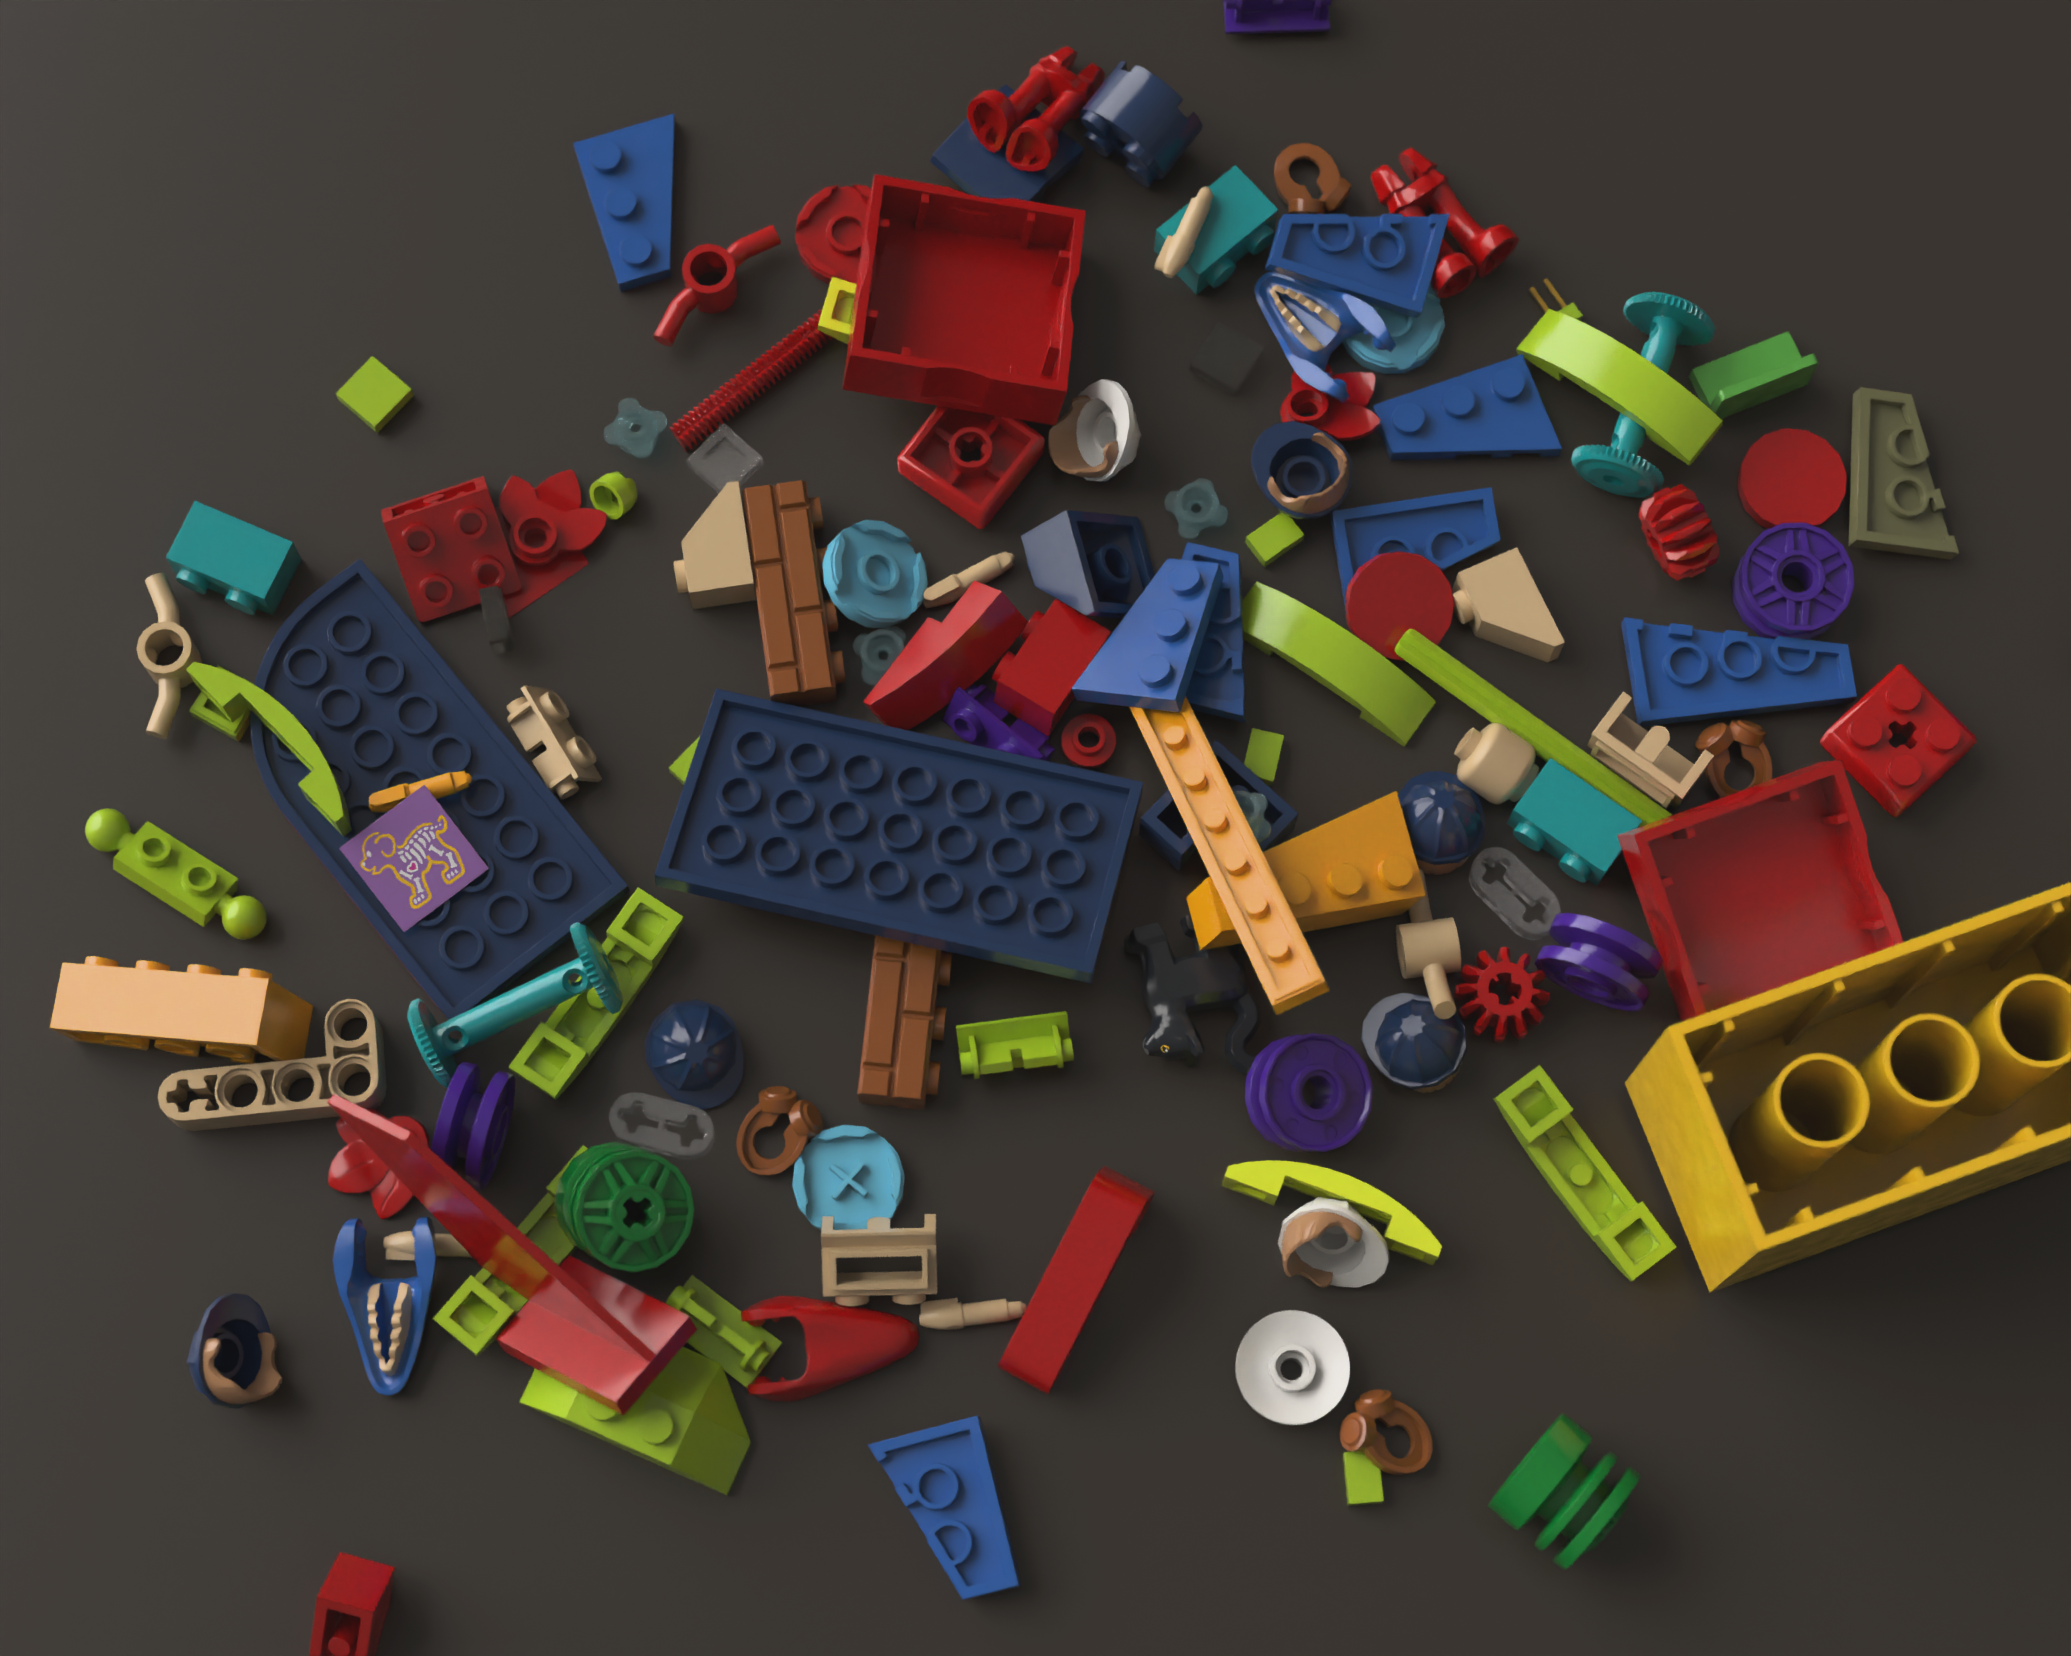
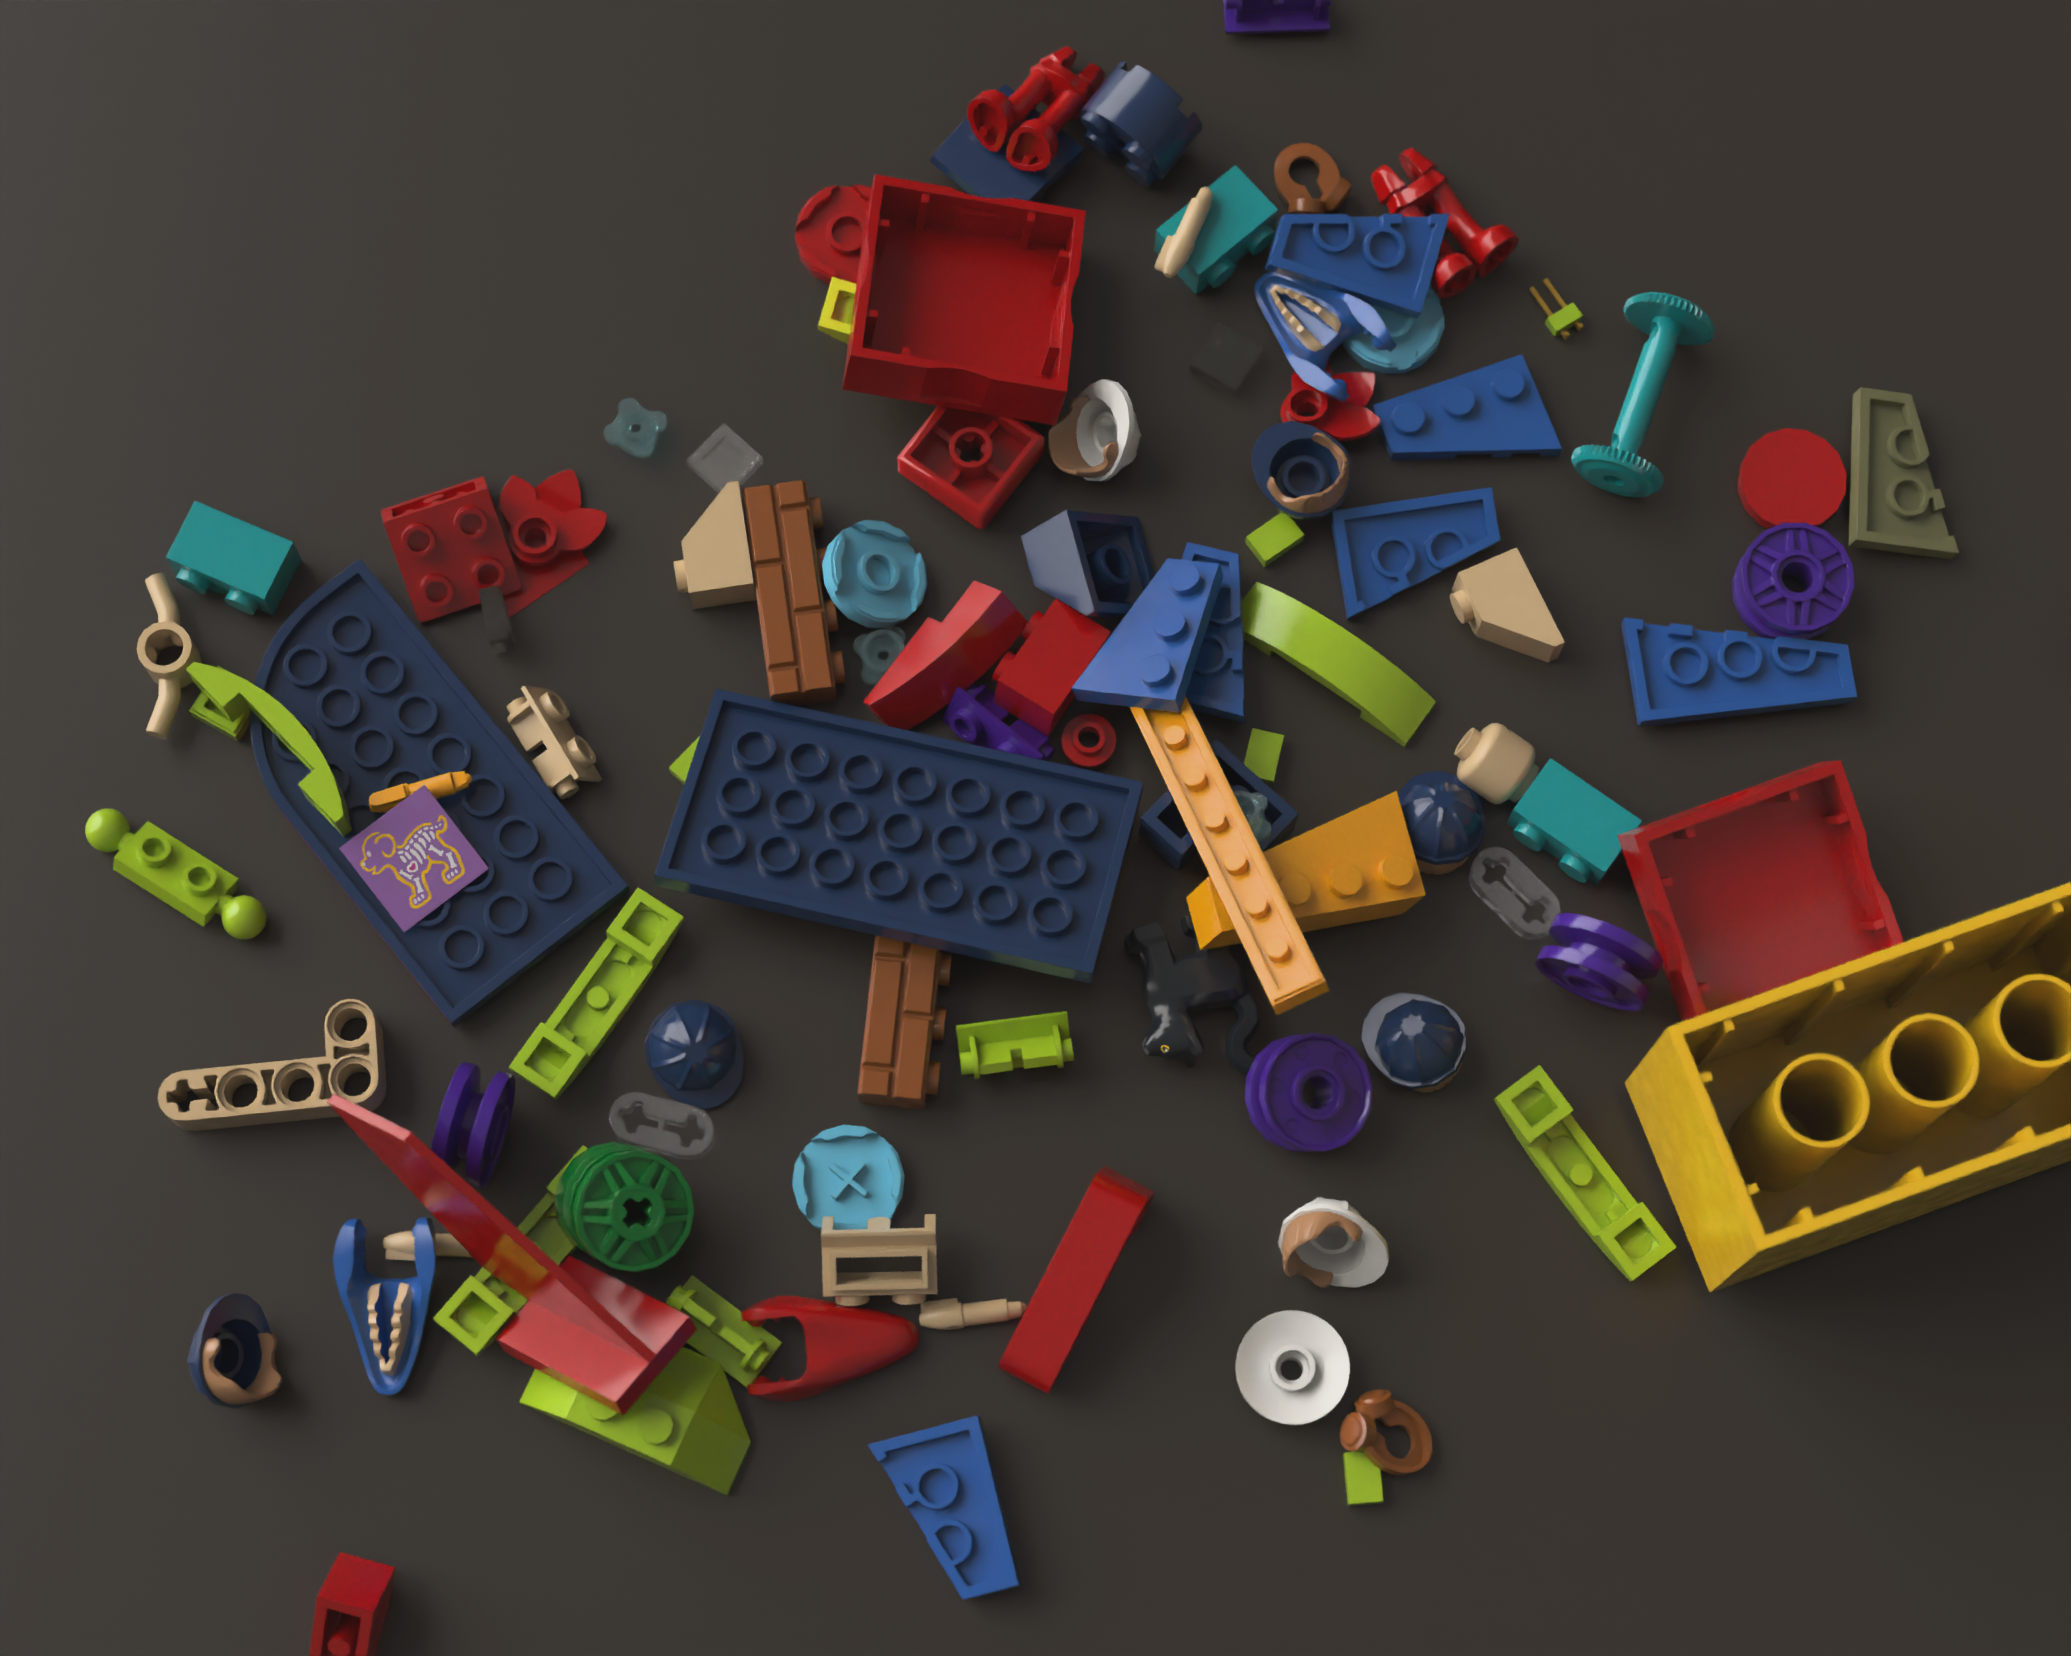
(181, 1010): light orange wedge -> none
(361, 1170): red plate -> none
(374, 394): lime tile -> none
(515, 1005): teal hose -> none
(608, 488): lime hinge -> none
(632, 197): blue wing -> none
(716, 297): red piece -> none
(749, 382): red axle -> none
(804, 1124): dark orange piece -> none
(955, 585): tan piece -> none
(1199, 493): clear light blue plate -> none
(1397, 595): red tile -> none
(1403, 1229): neon yellow slope -> none
(1430, 951): tan piece -> none
(1485, 1004): red gear -> none
(1503, 710): lime axle -> none
(1565, 1492): green wheel -> none
(1624, 381): lime slope -> none
(1645, 757): tan window -> none
(1679, 532): red gear -> none
(1751, 740): dark orange piece -> none
(1752, 375): bright green panel -> none
(1902, 773): red brick -> none

